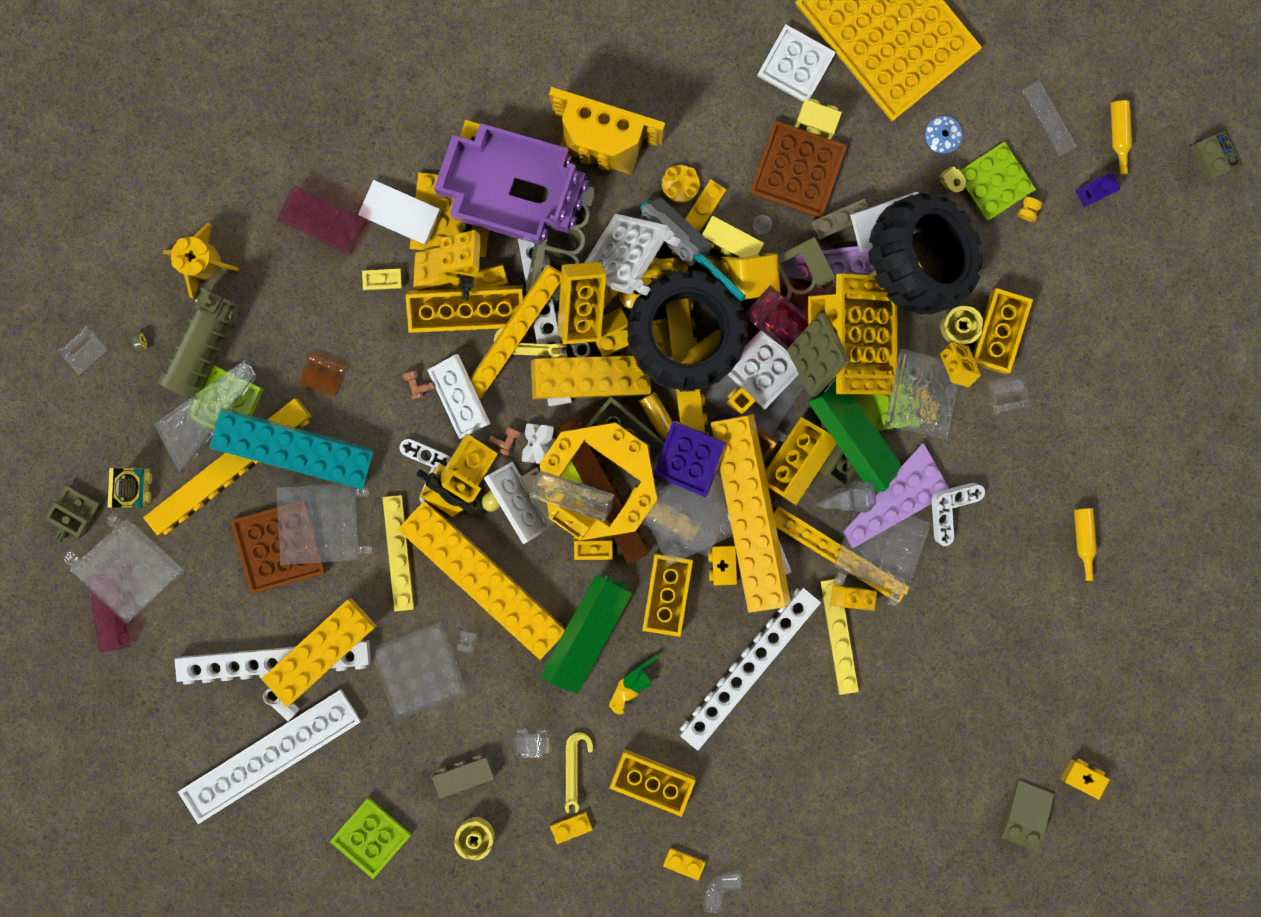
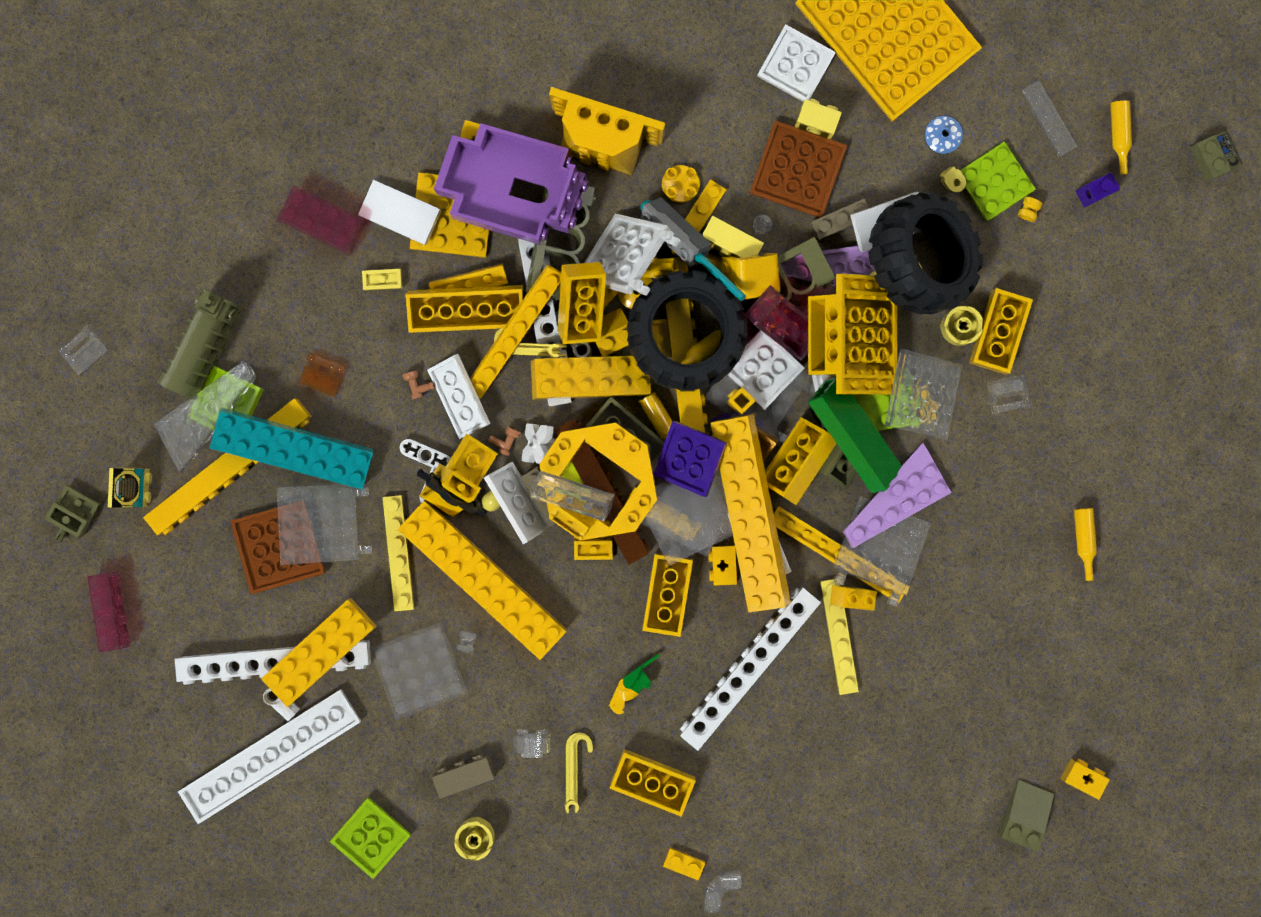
(124, 569): clear plate -> none
(139, 342): olive tile -> none
(196, 259): yellow brick -> none
(452, 262): yellow piece -> none
(571, 827): yellow plate -> none
(586, 633): green brick -> none
(818, 355): olive plate -> none
(854, 496): clear slope -> none
(949, 503): white beam -> none
(960, 364): yellow brick -> none

